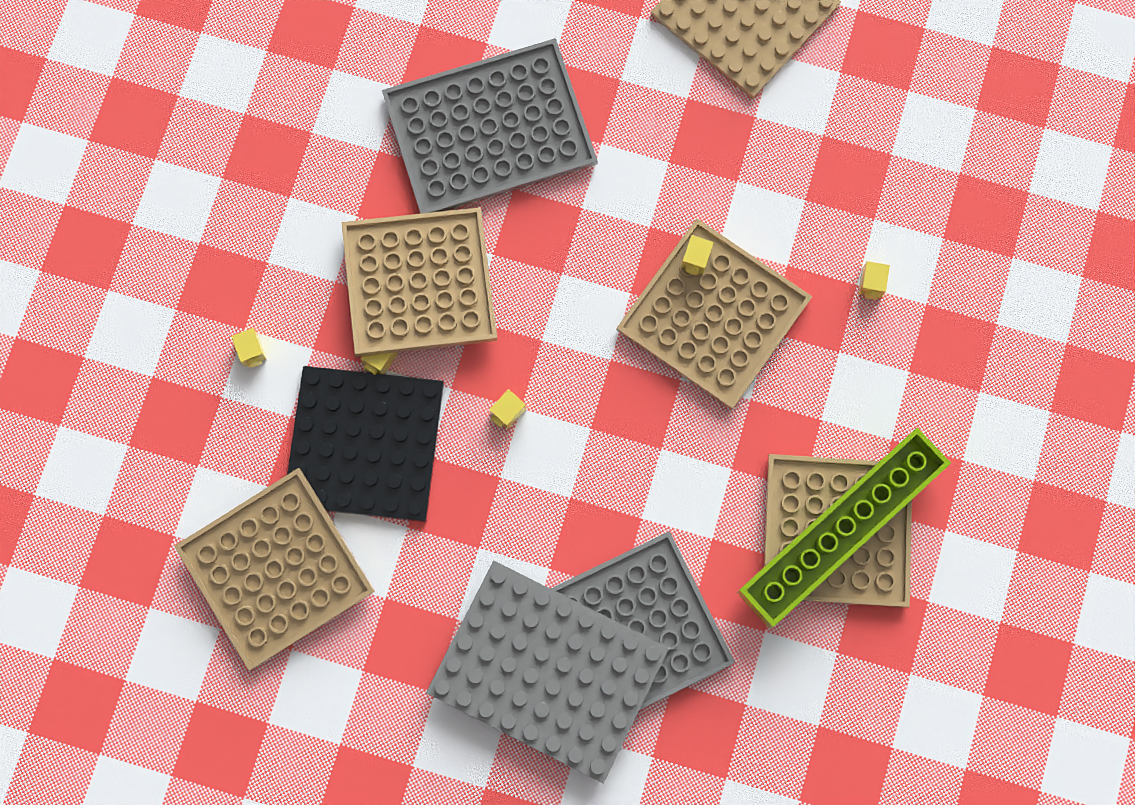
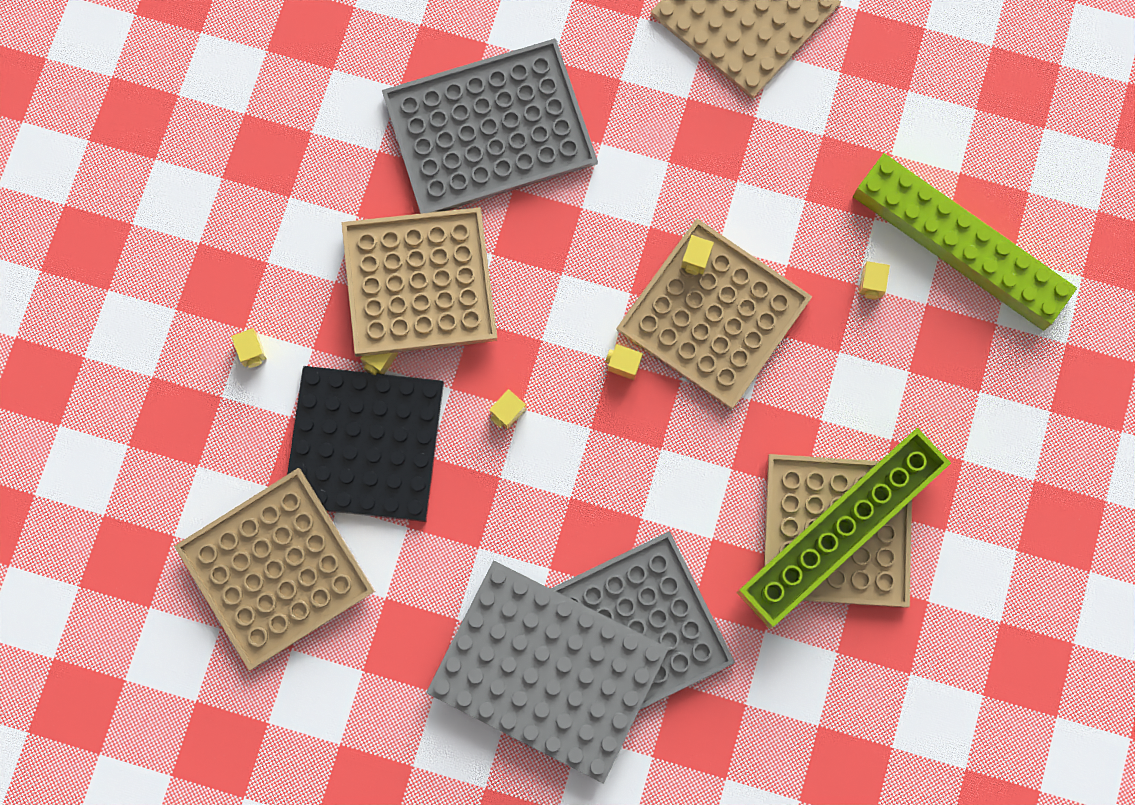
(623, 361): none -> light yellow brick
(964, 242): none -> lime brick

